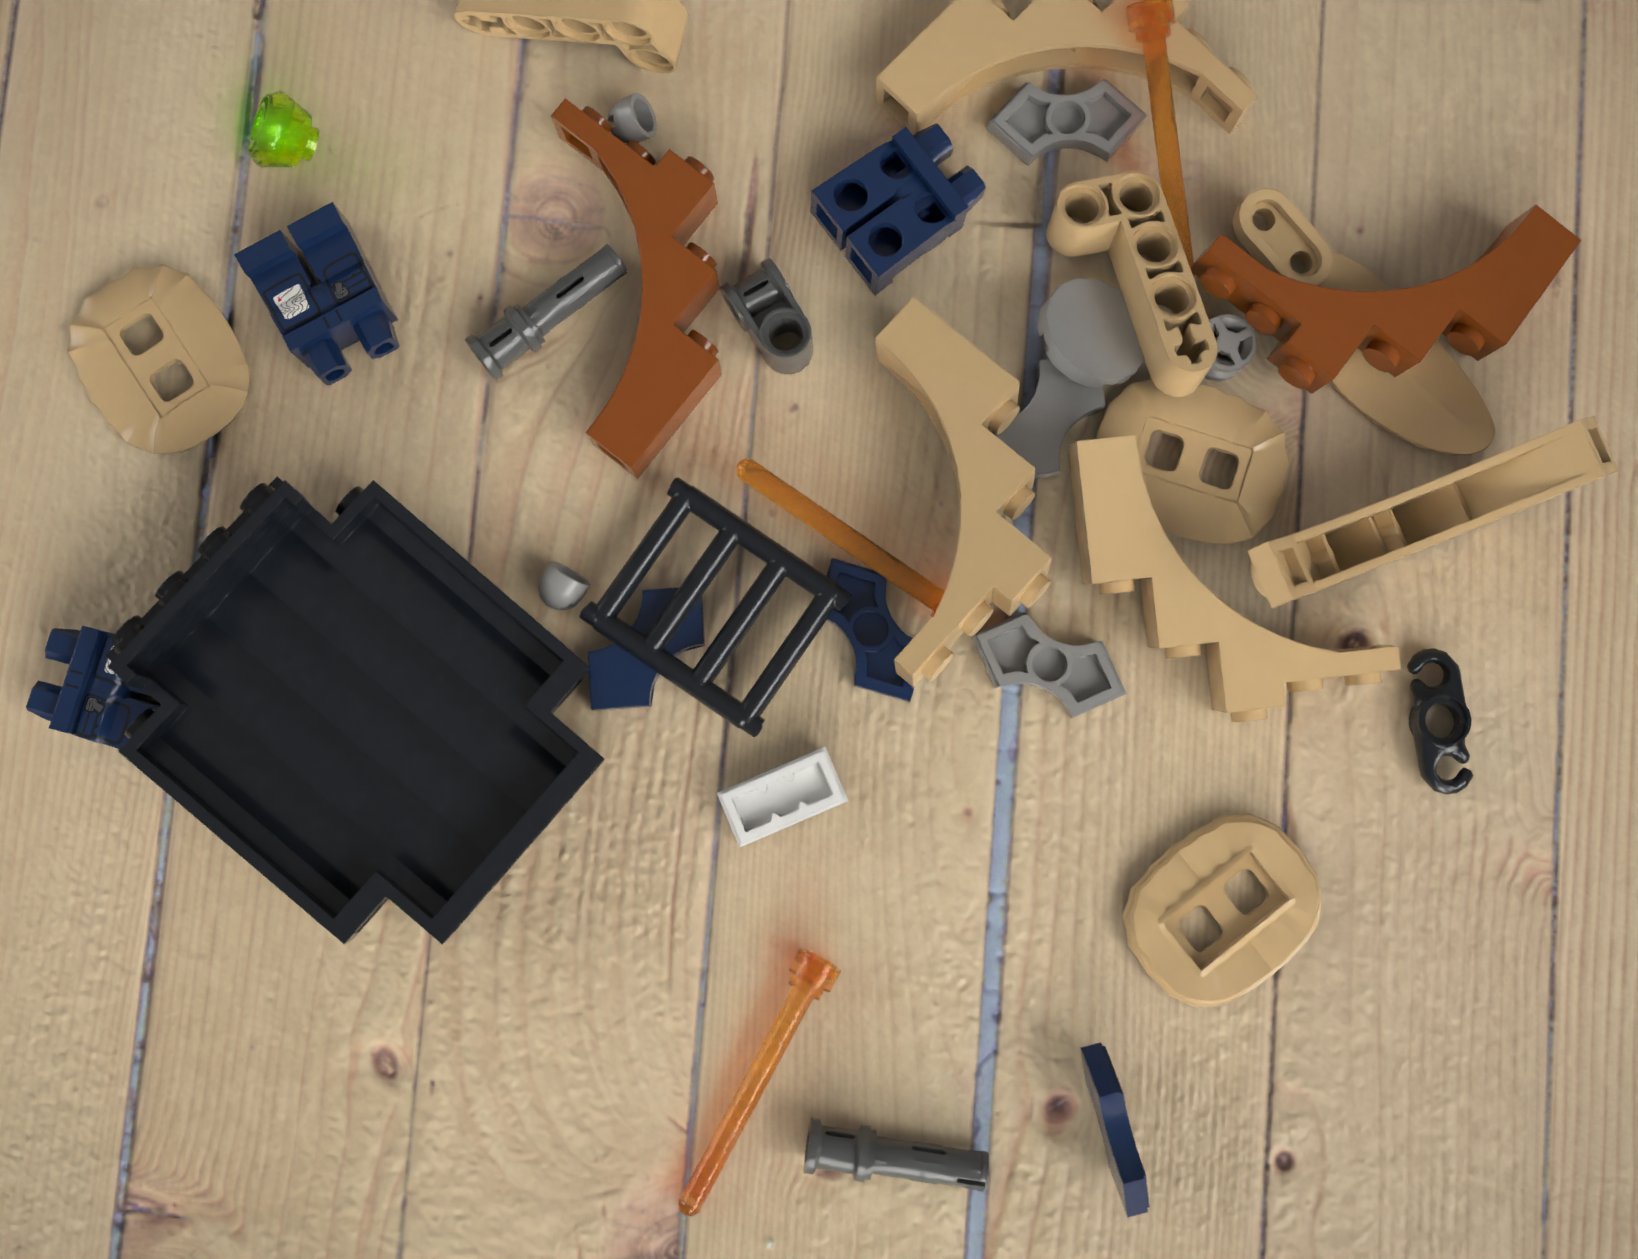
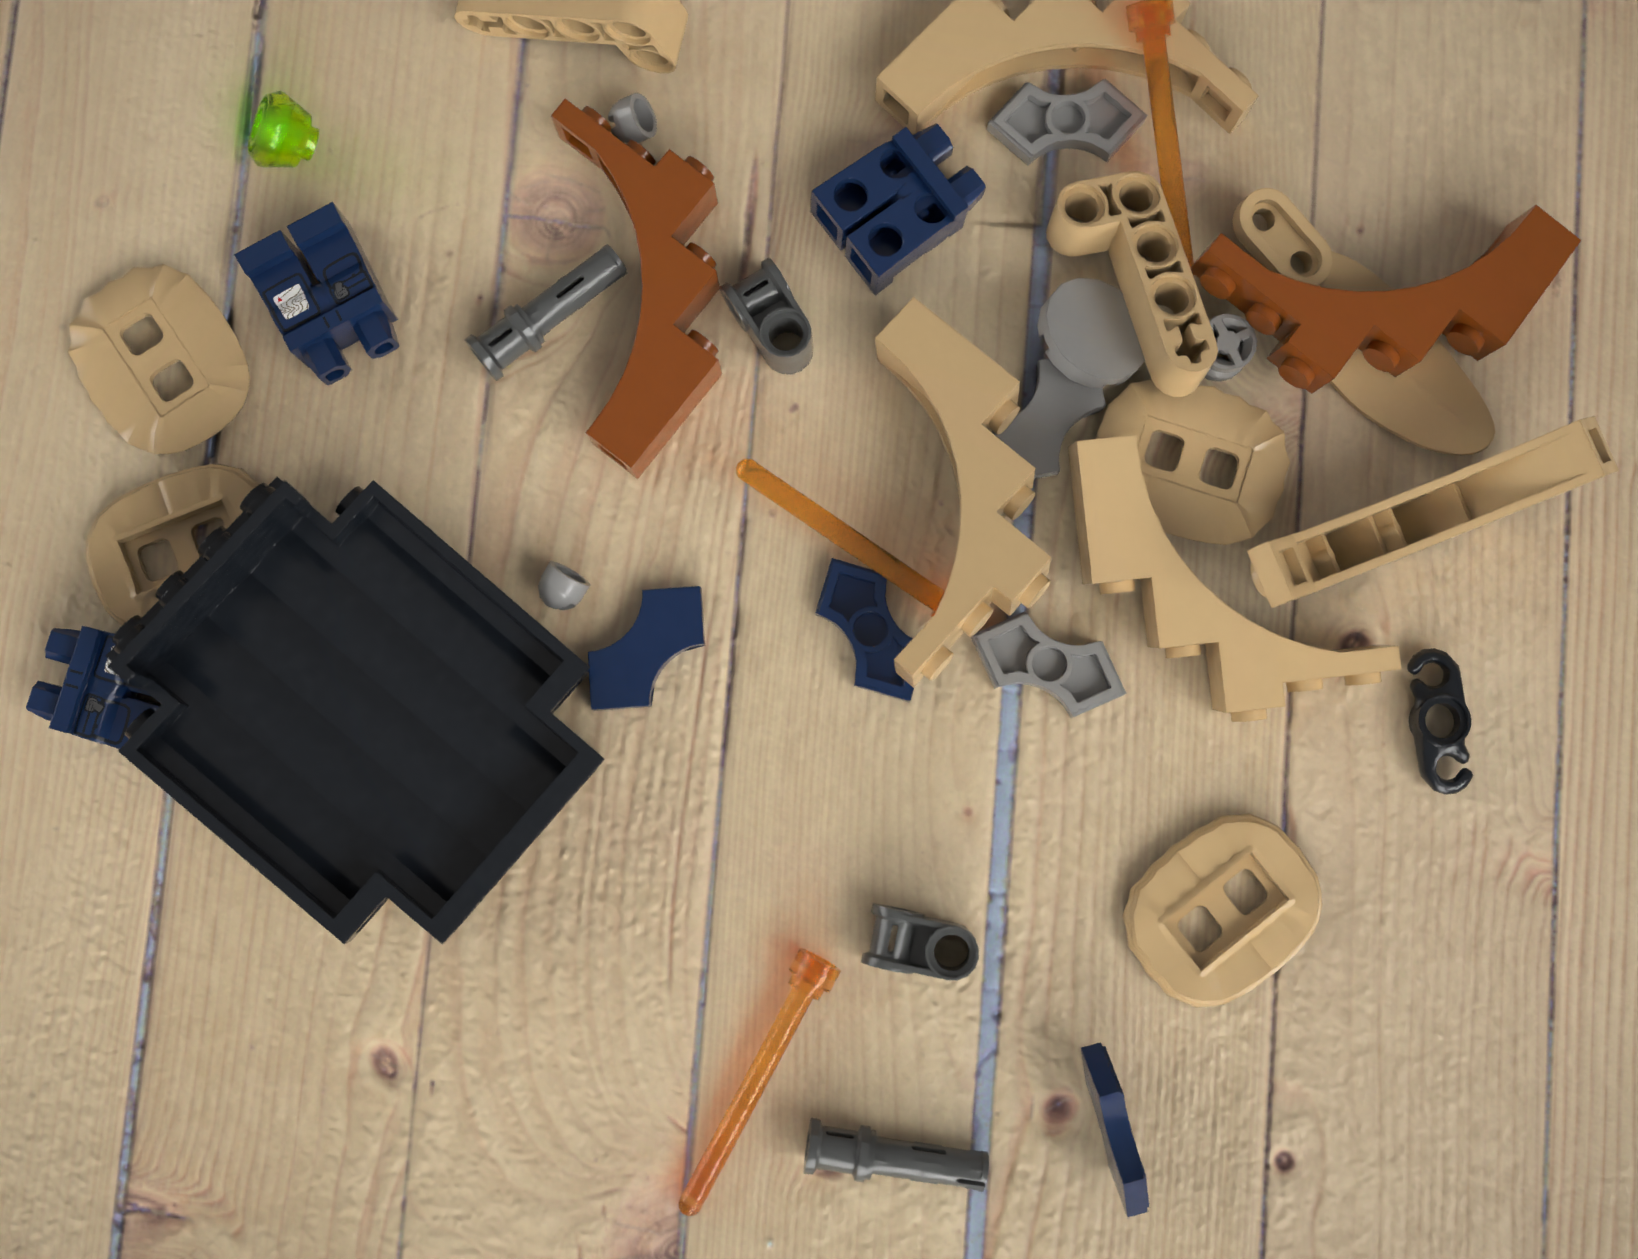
(153, 513): none -> tan piece
(731, 532): black bar -> none
(782, 797): white plate -> none
(916, 944): none -> dark grey piece

